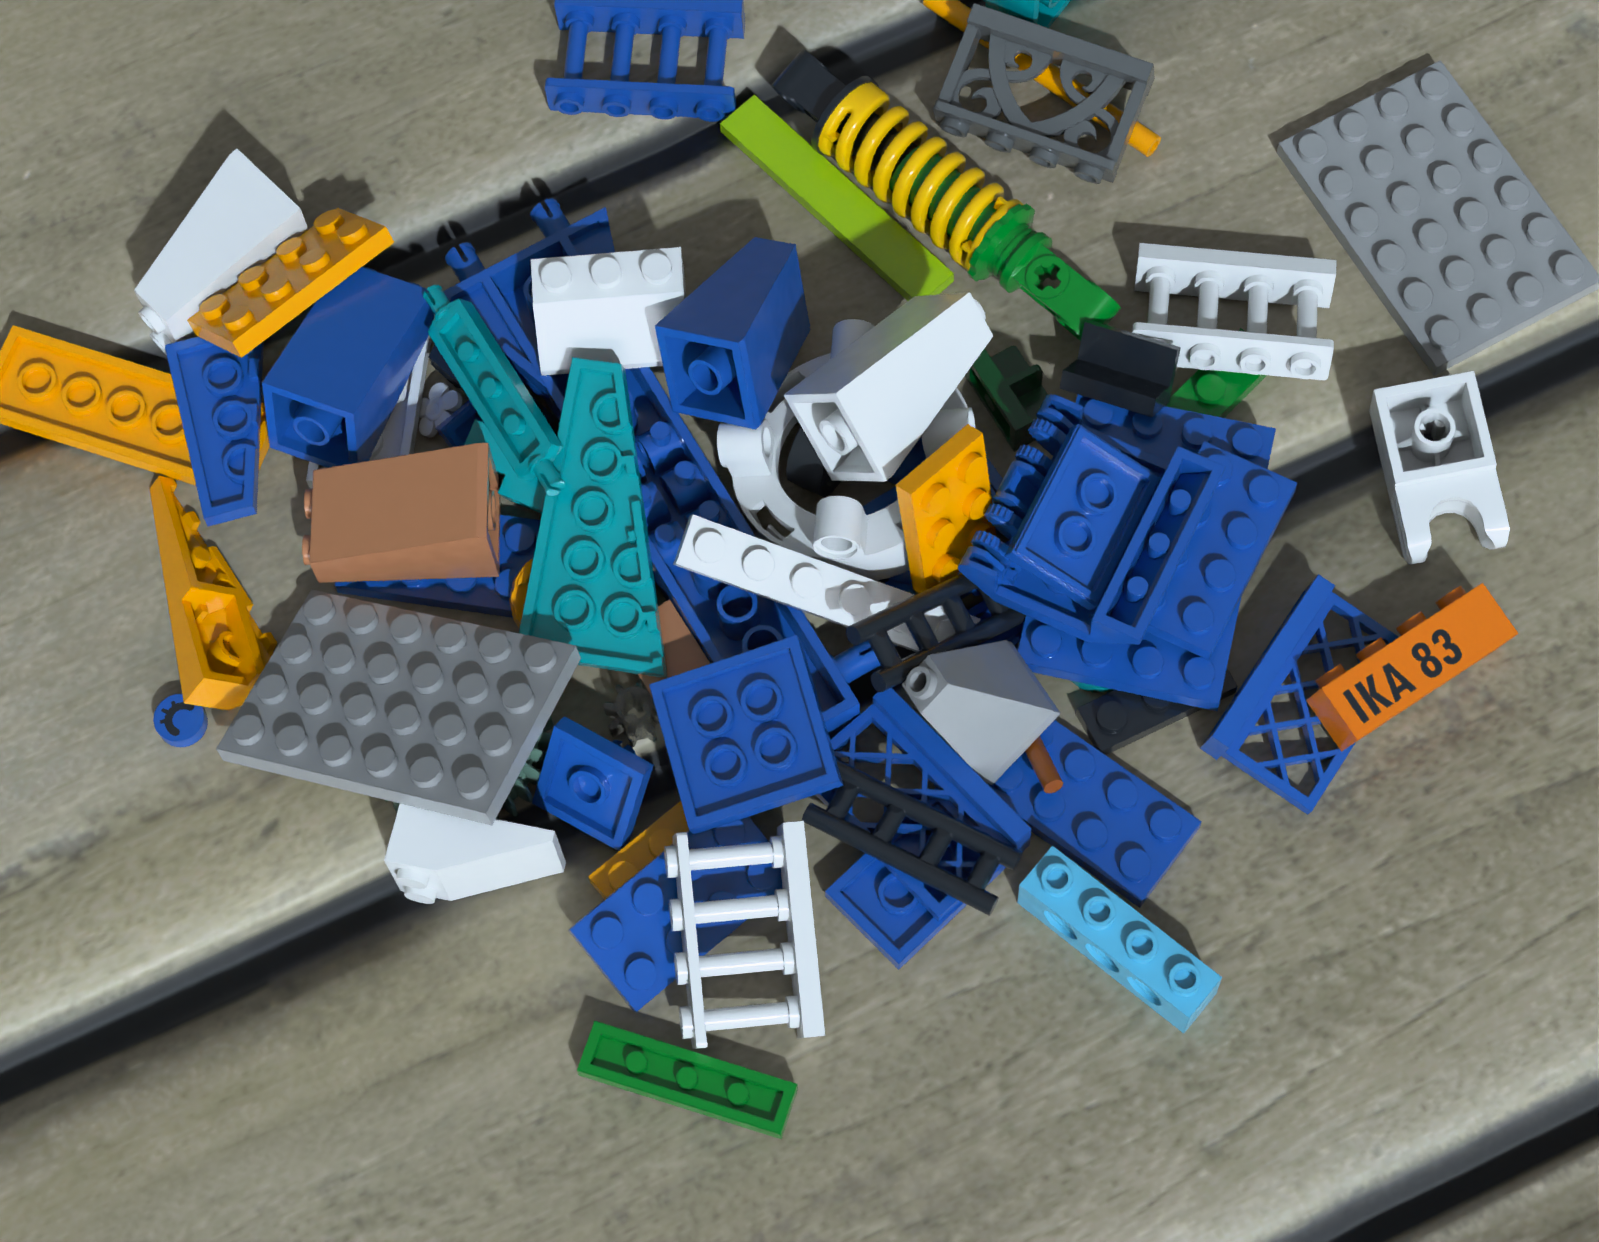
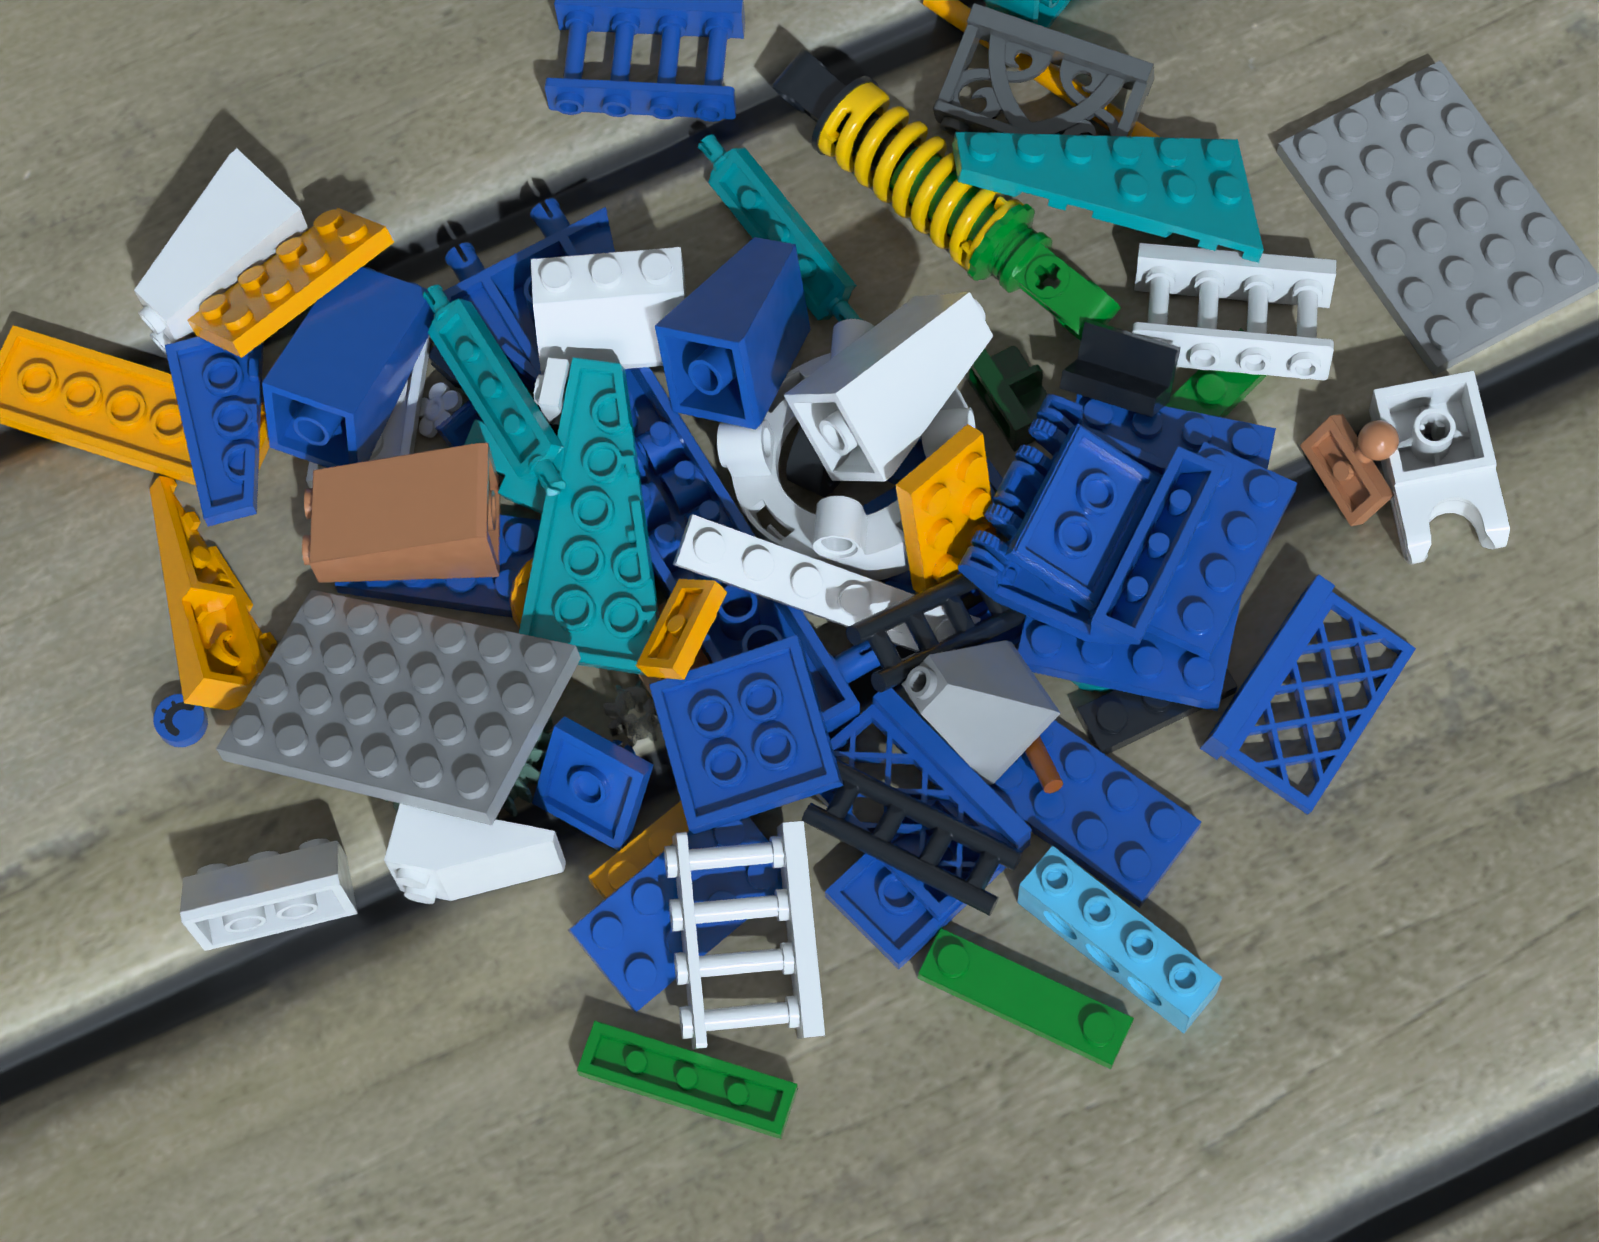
(267, 894): none -> white slope
(551, 389): none -> white plate
(681, 629): none -> light orange plate
(770, 216): none -> teal plate
(835, 201): lime tile -> none
(1025, 998): none -> green plate
(1129, 181): none -> teal wing
(1348, 465): none -> nougat plate
(1410, 666): orange brick -> none

